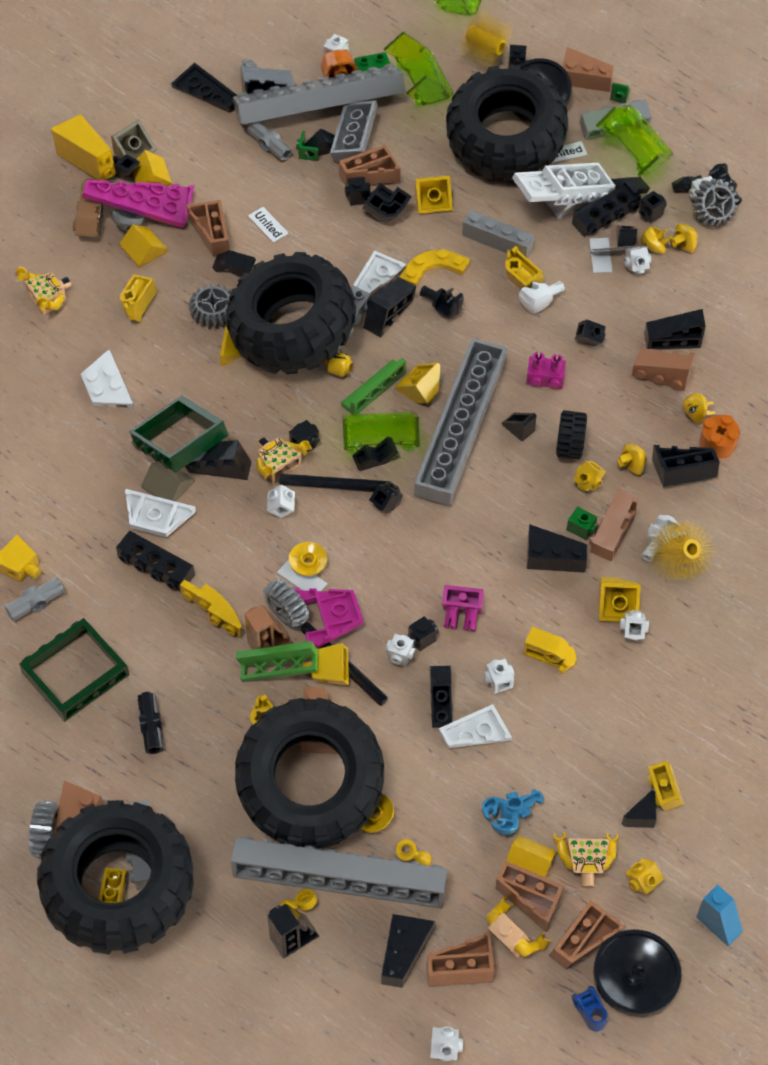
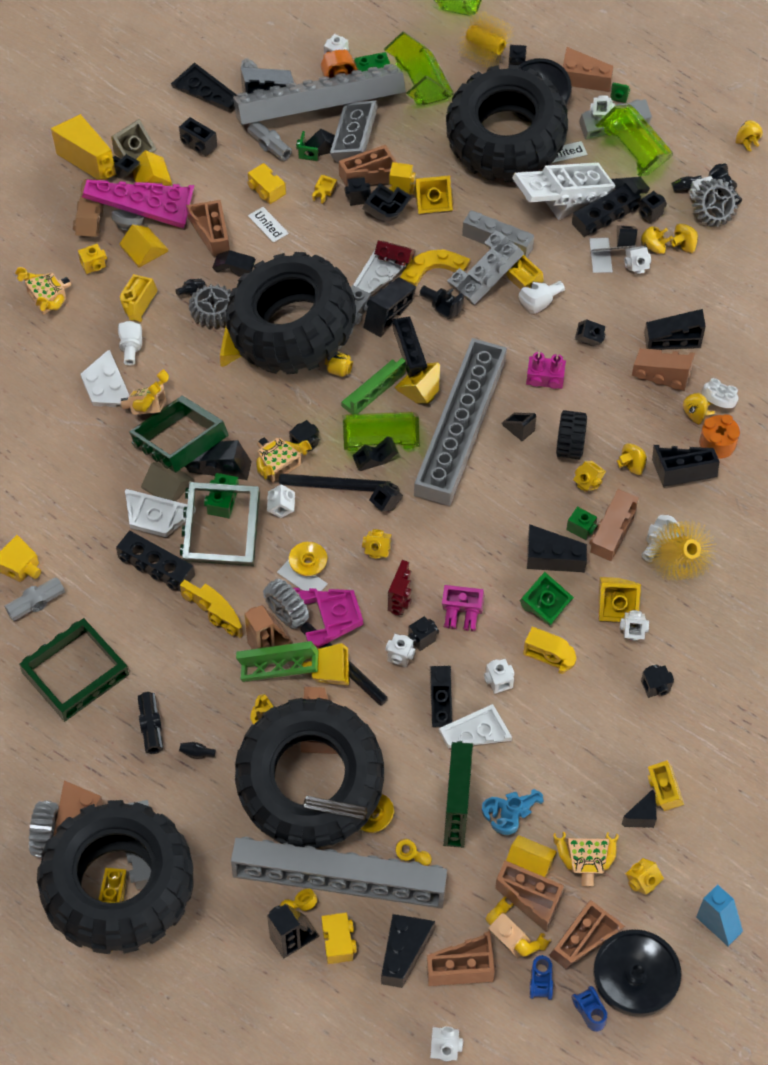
(92, 258): none -> yellow brick
(131, 340): none -> white piece
(147, 399): none -> torso
(188, 512): none -> window
(190, 286): none -> black piece
(196, 750): none -> black piece
(198, 136): none -> black brick
(221, 503): none -> green brick
(265, 184): none -> yellow brick
(323, 187): none -> yellow plate
(335, 807): none -> dark brown axle
(339, 944): none -> yellow brick
(382, 545): none -> yellow brick
(399, 253): none -> dark red plate
(400, 590): none -> dark red plate
(402, 176): none -> yellow brick
(409, 345): none -> black slope
(458, 794): none -> dark green window
(488, 269): none -> light grey bracket
(541, 982): none -> blue piece
(546, 599): none -> green slope
(598, 103): none -> white brick
(657, 680): none -> black brick
(720, 394): none -> white tile
(749, 133): none -> yellow piece

